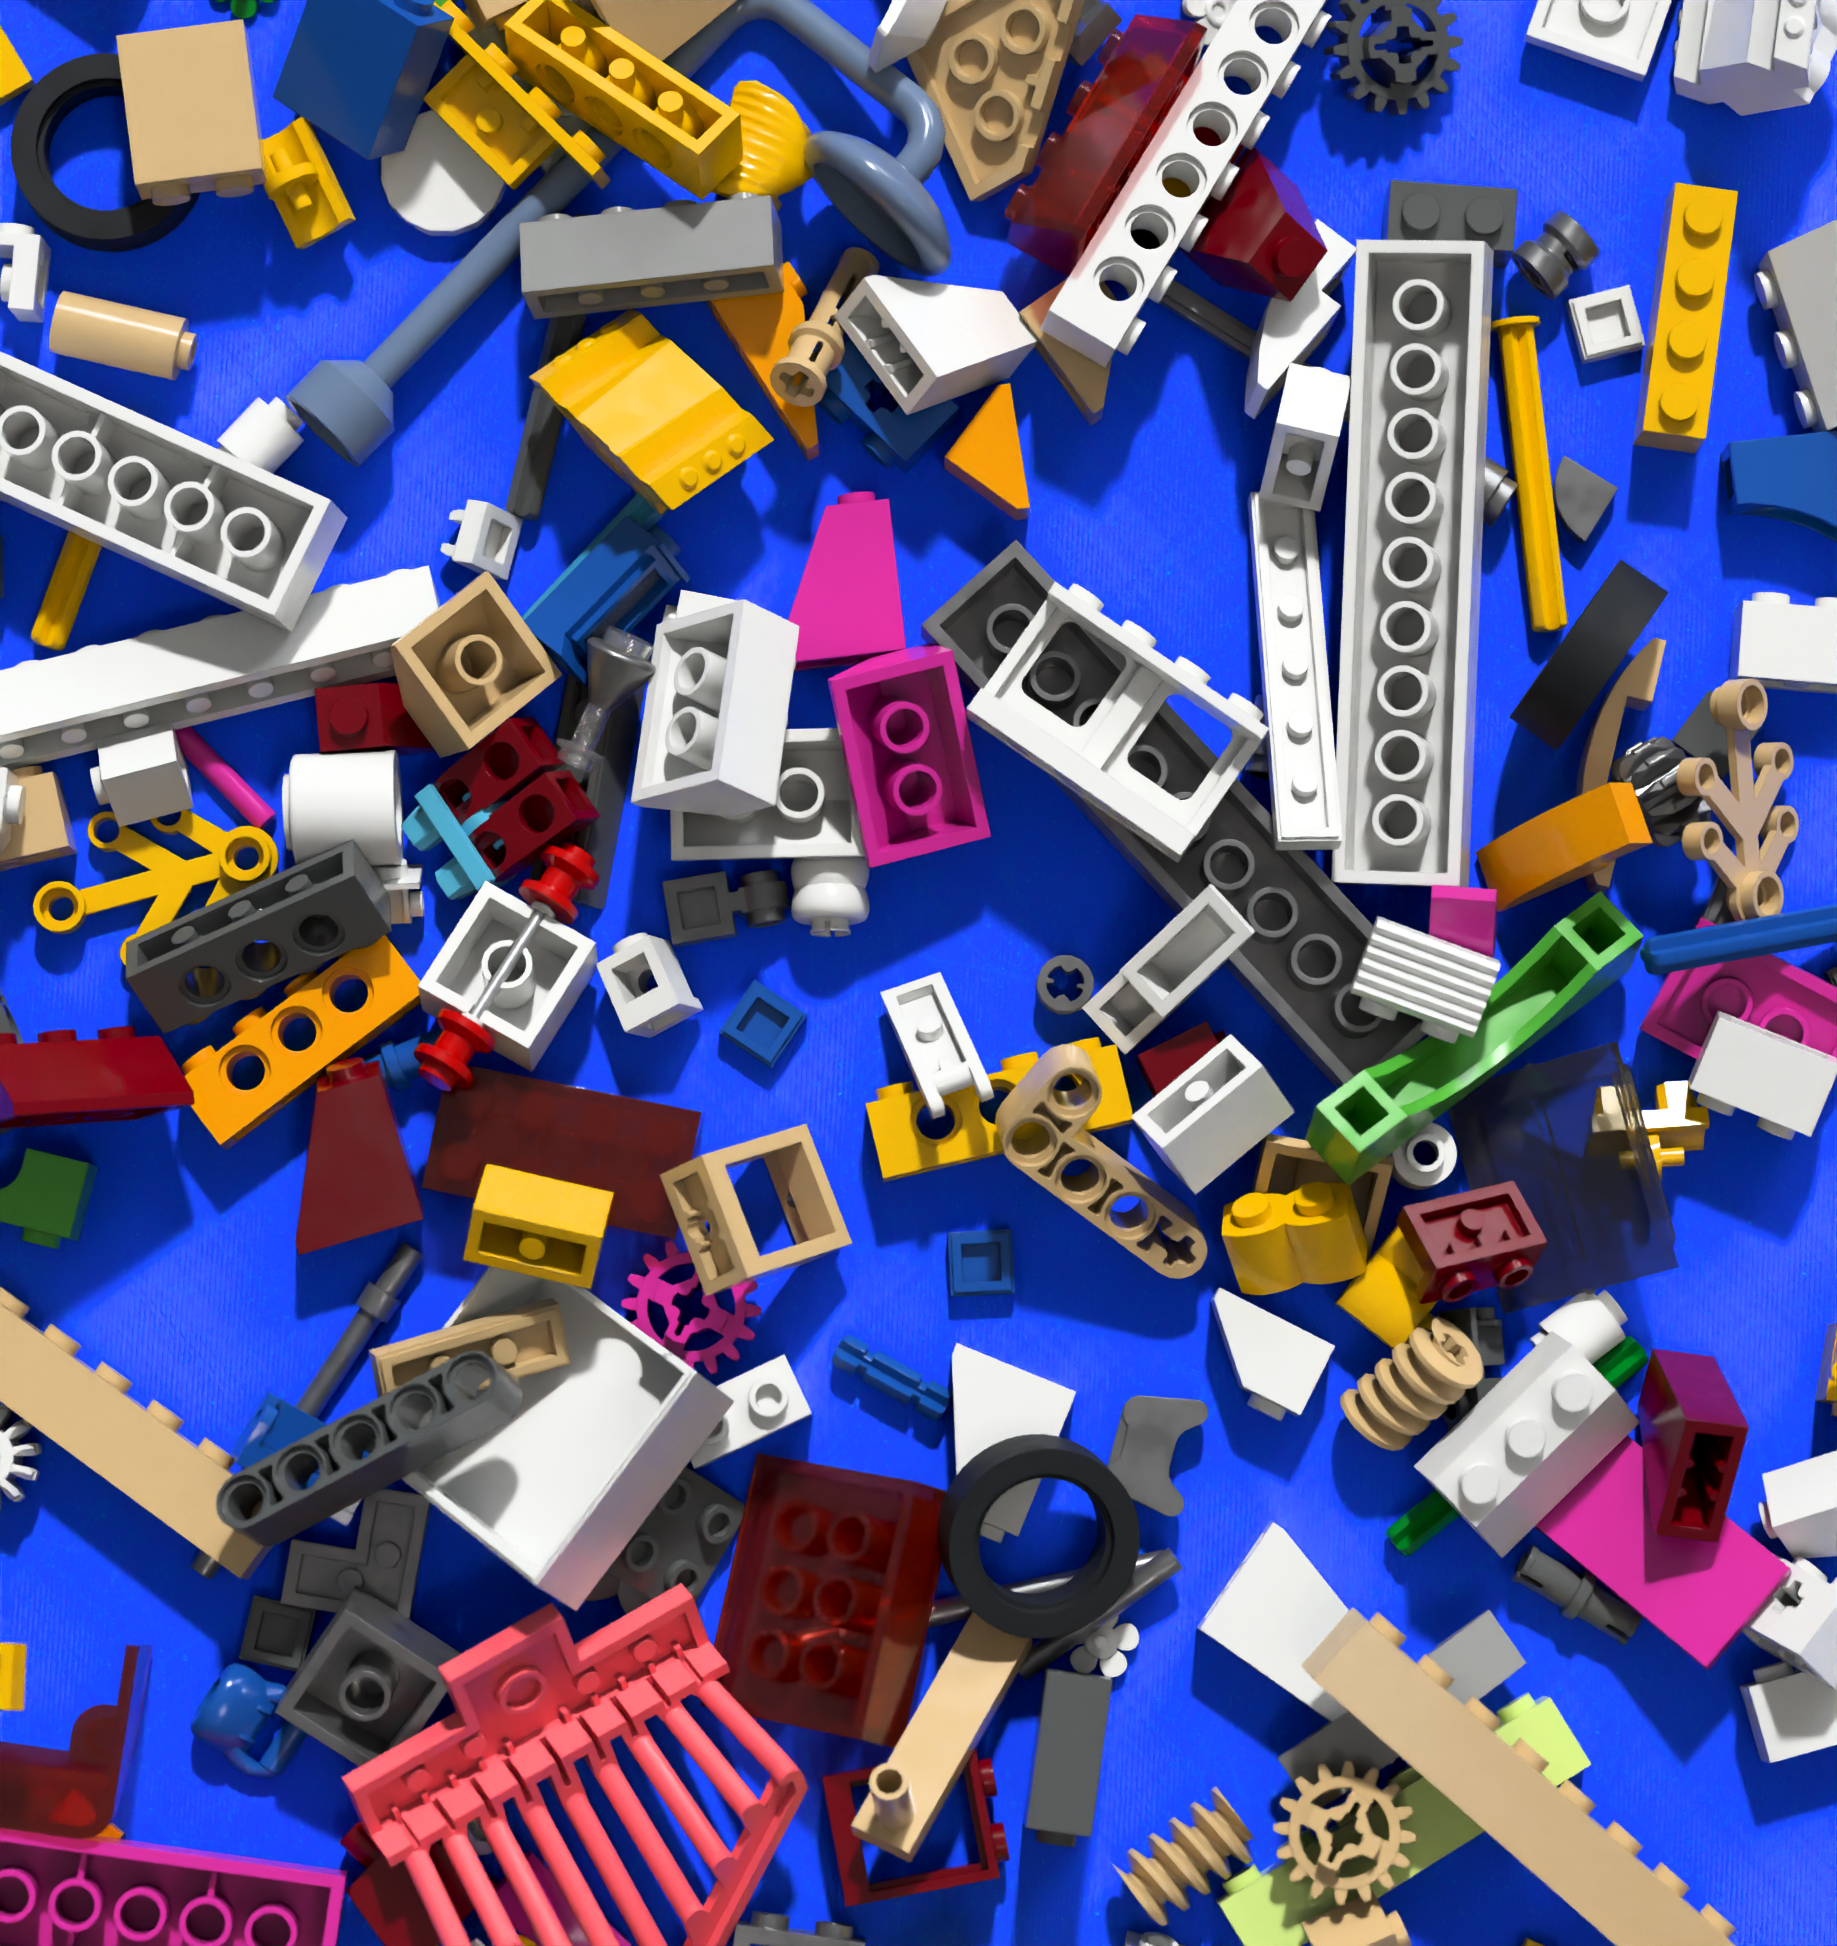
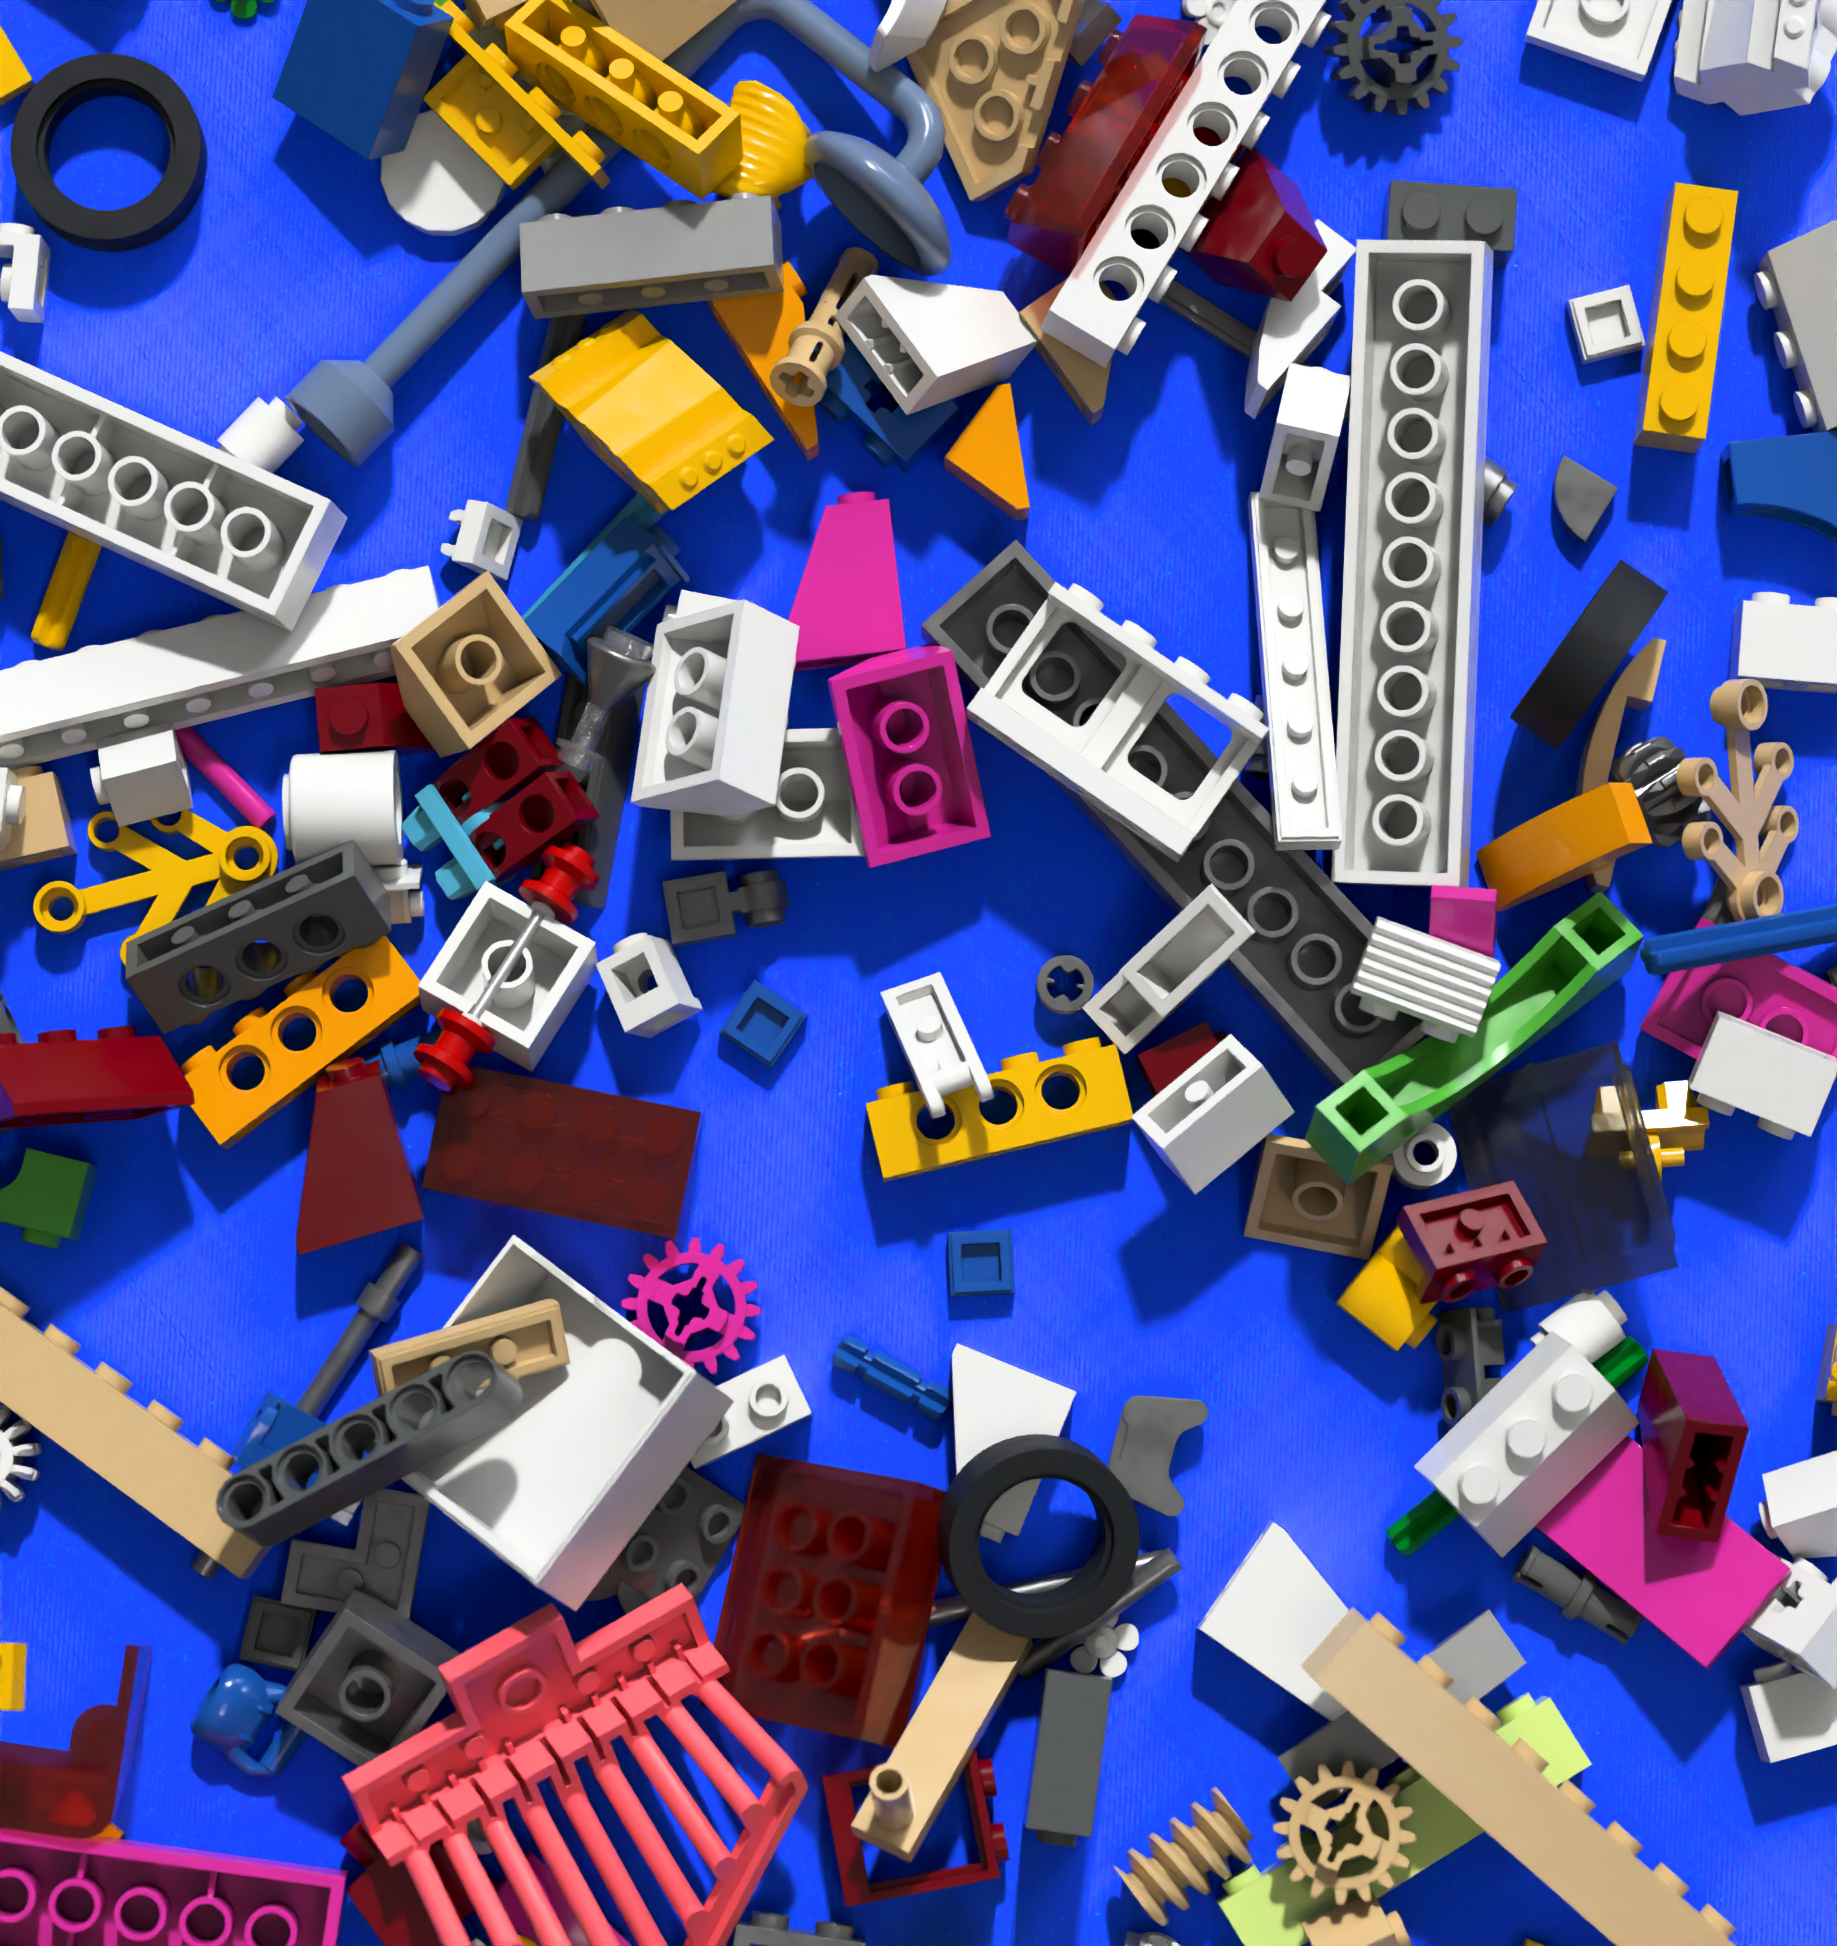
(122, 336): tan brick -> none
(192, 112): tan brick -> none
(304, 185): yellow hips -> none
(538, 1226): yellow brick -> none
(727, 1253): tan window -> none
(830, 894): white piece -> none
(1108, 1175): tan beam -> none
(1269, 1355): white slope -> none
(1294, 1238): yellow brick -> none
(1413, 1385): tan piece -> none
(1531, 472): yellow axle -> none
(1555, 255): flat silver wheel -> none
(1704, 737): dark grey tile -> none

